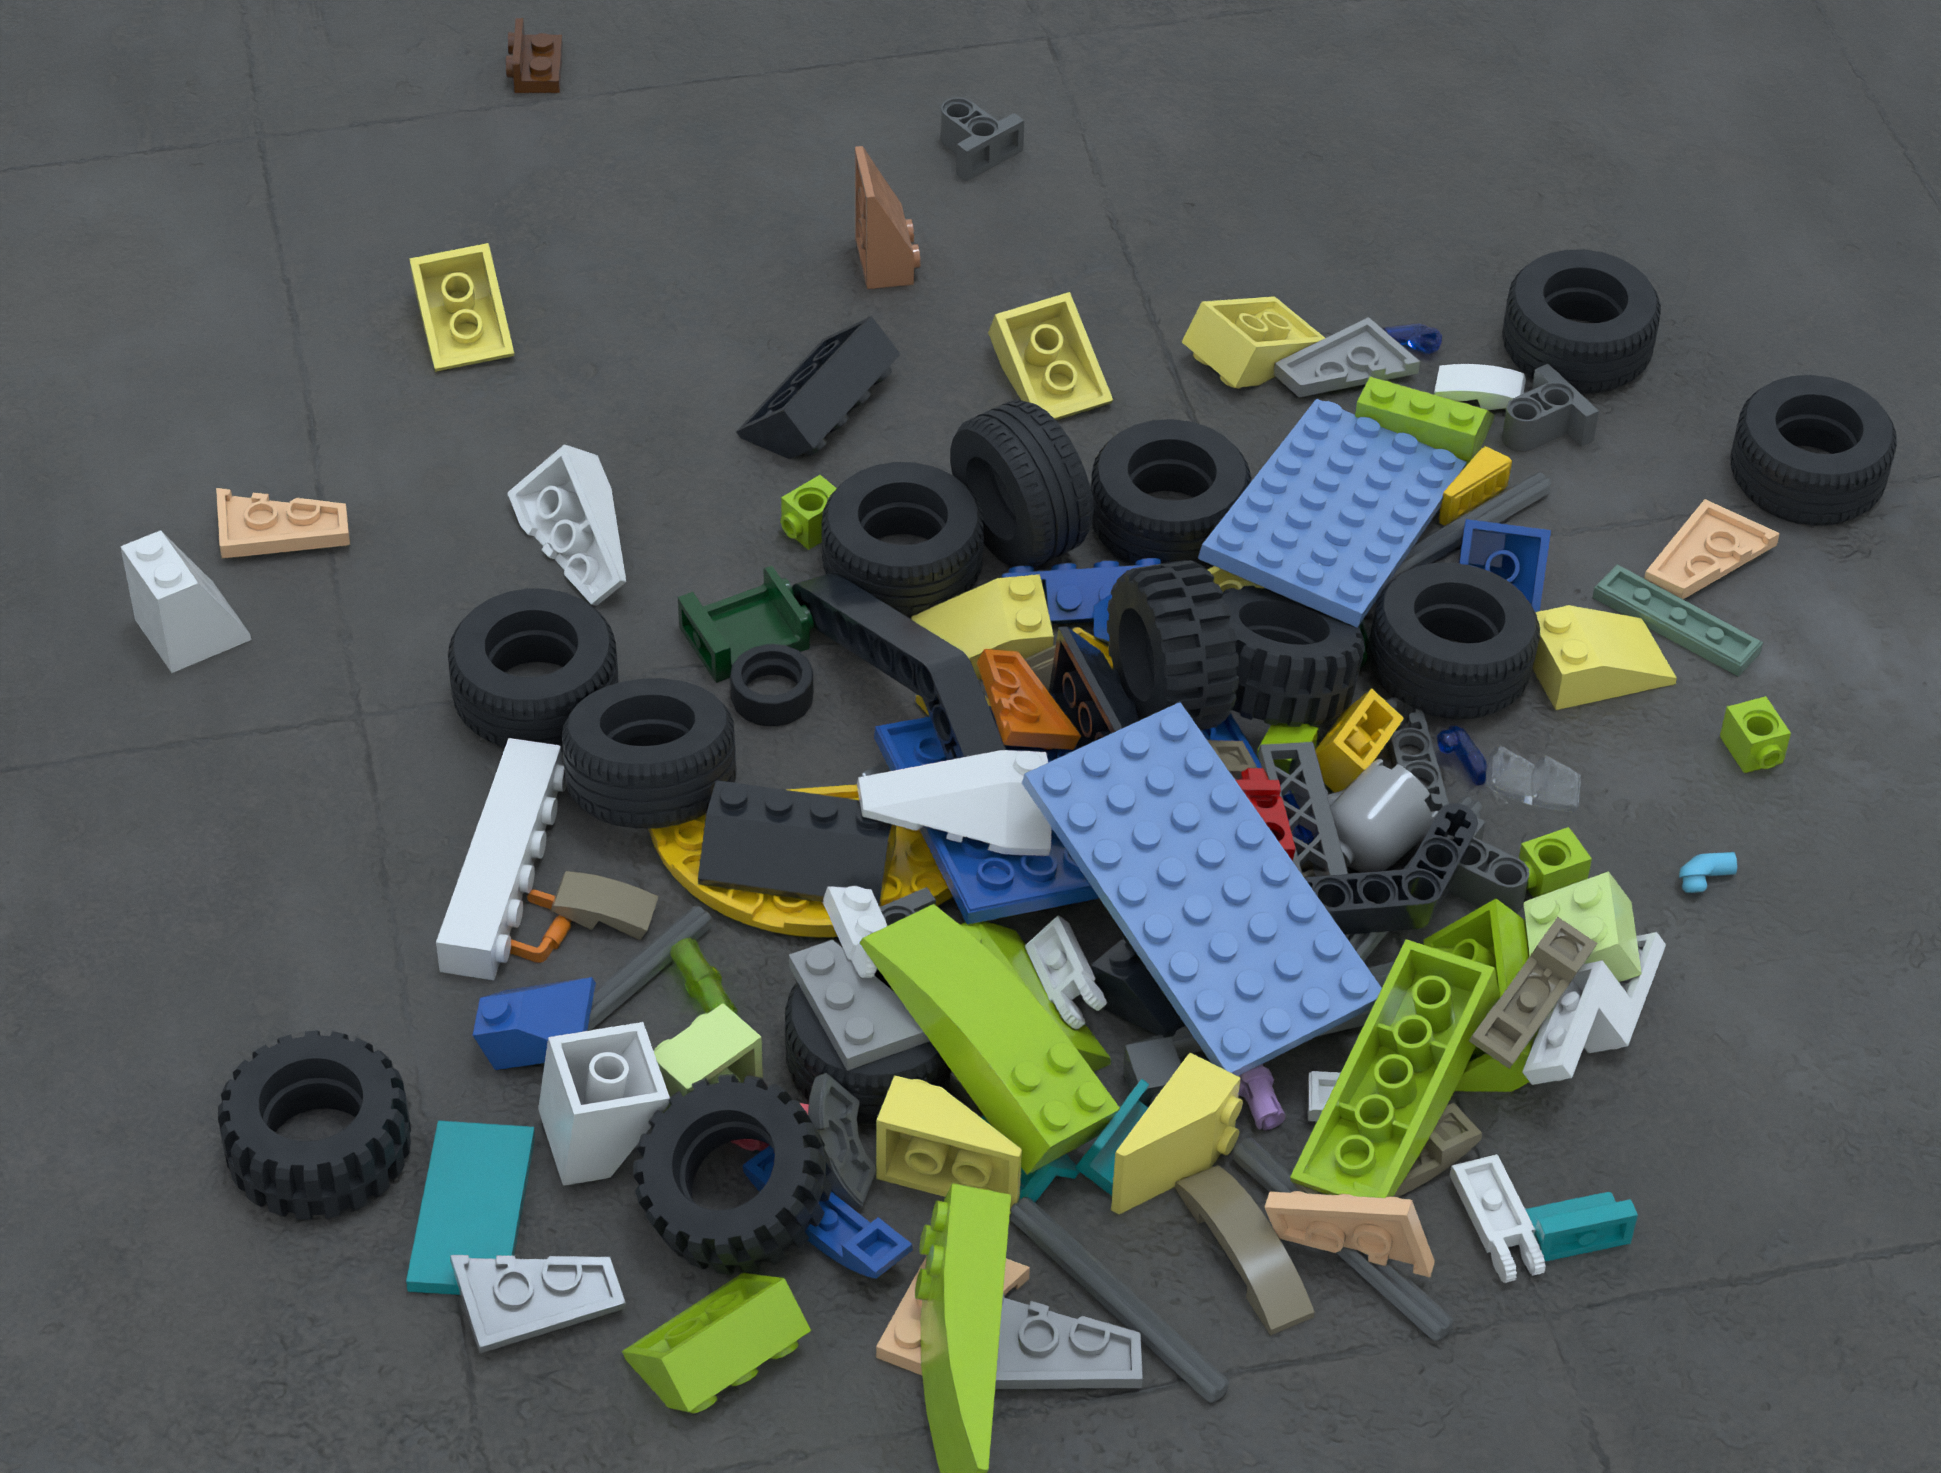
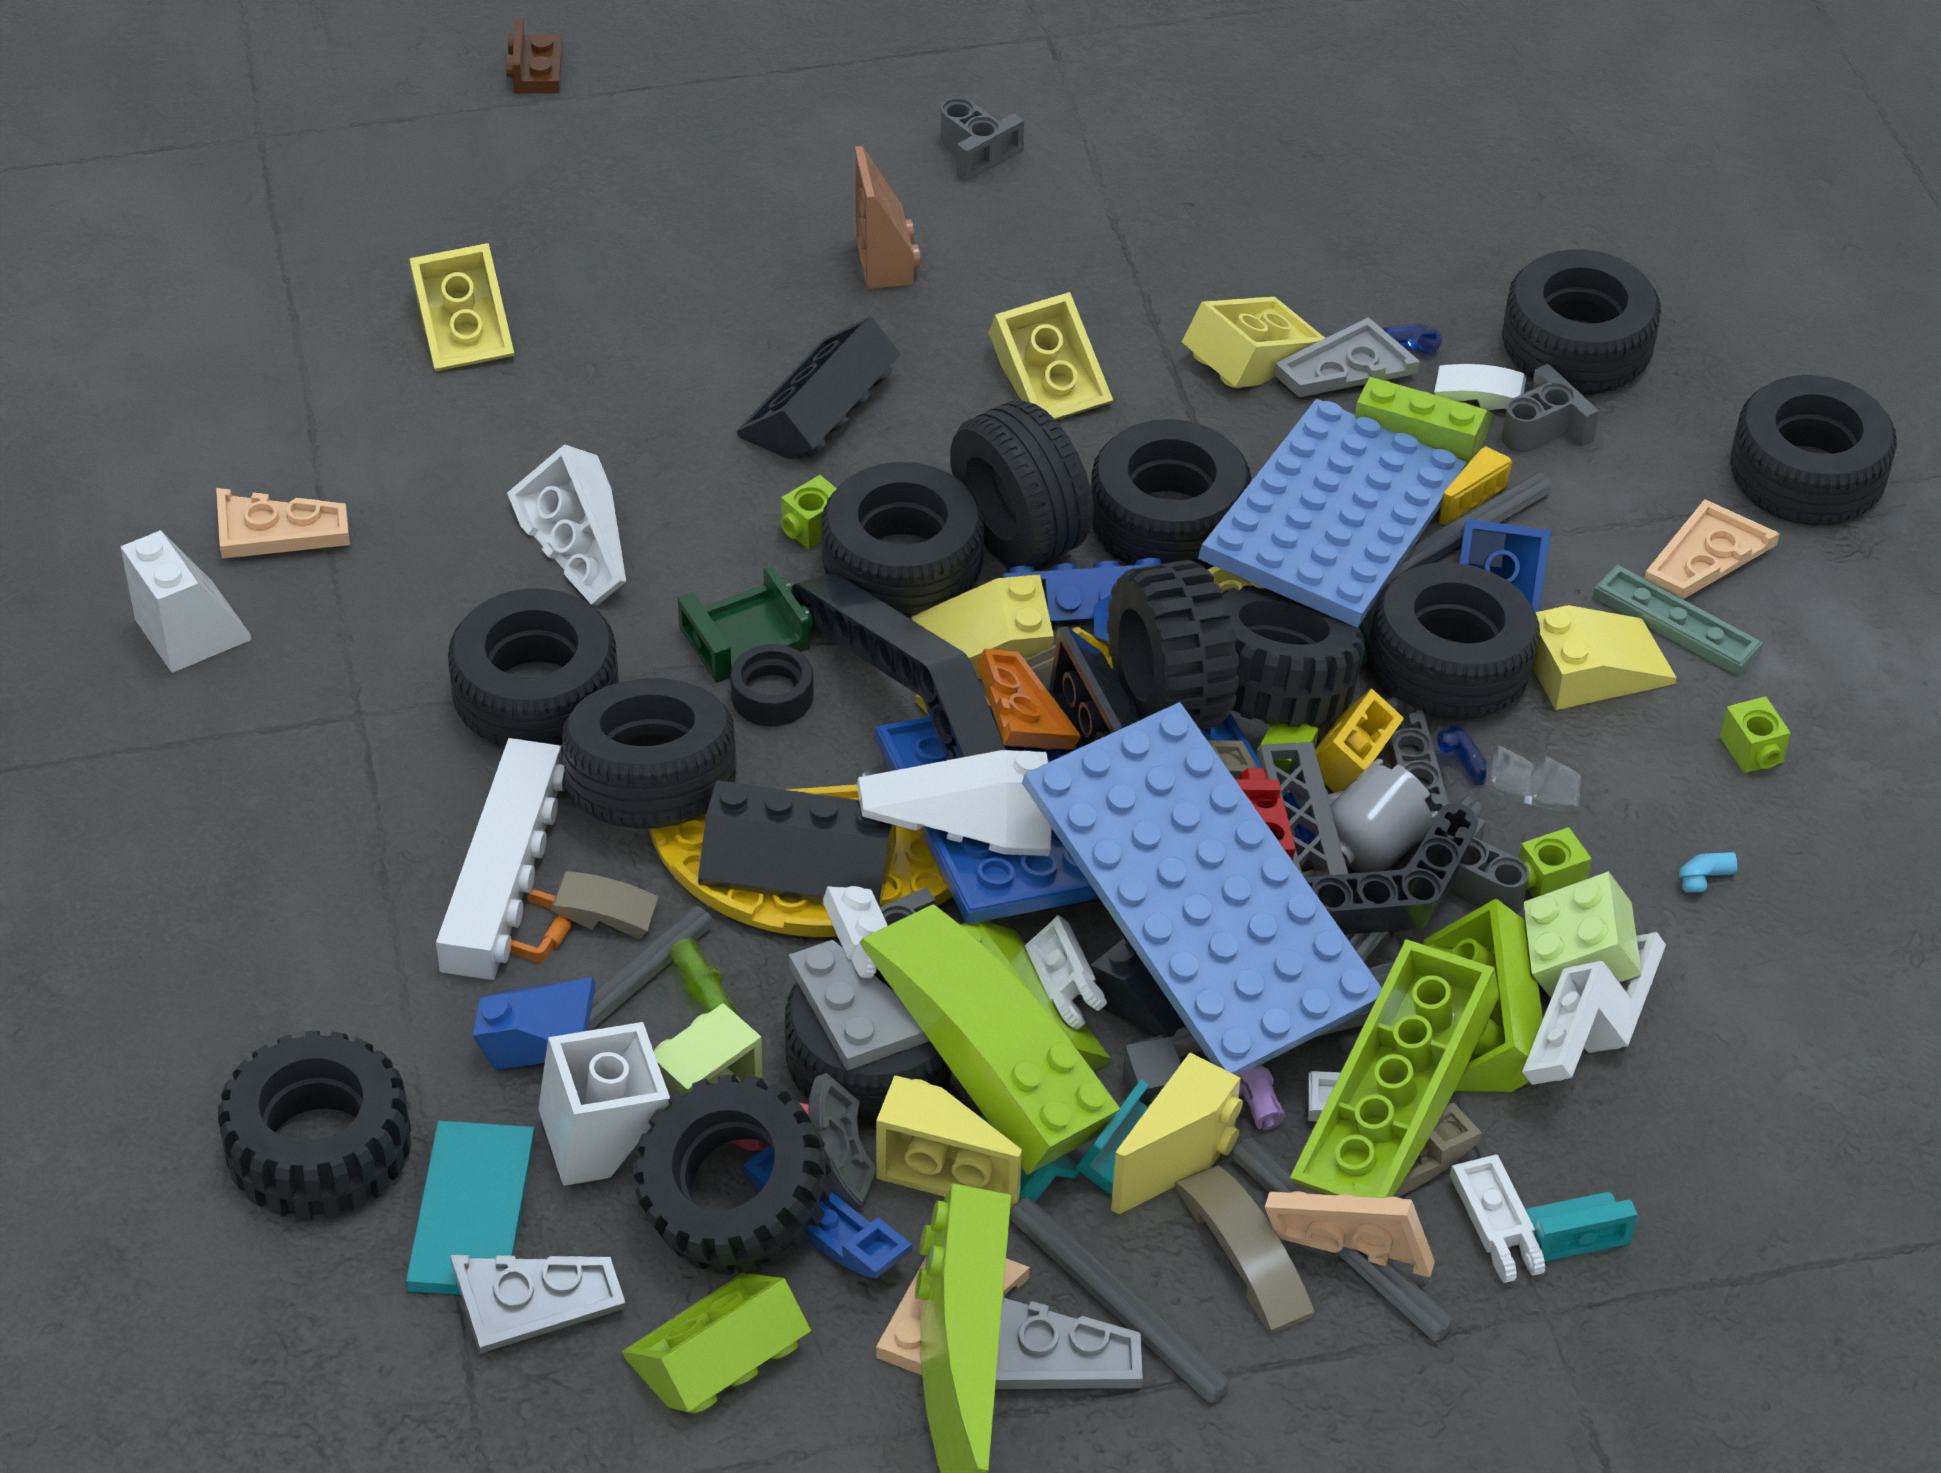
(1533, 993): dark tan slope -> none

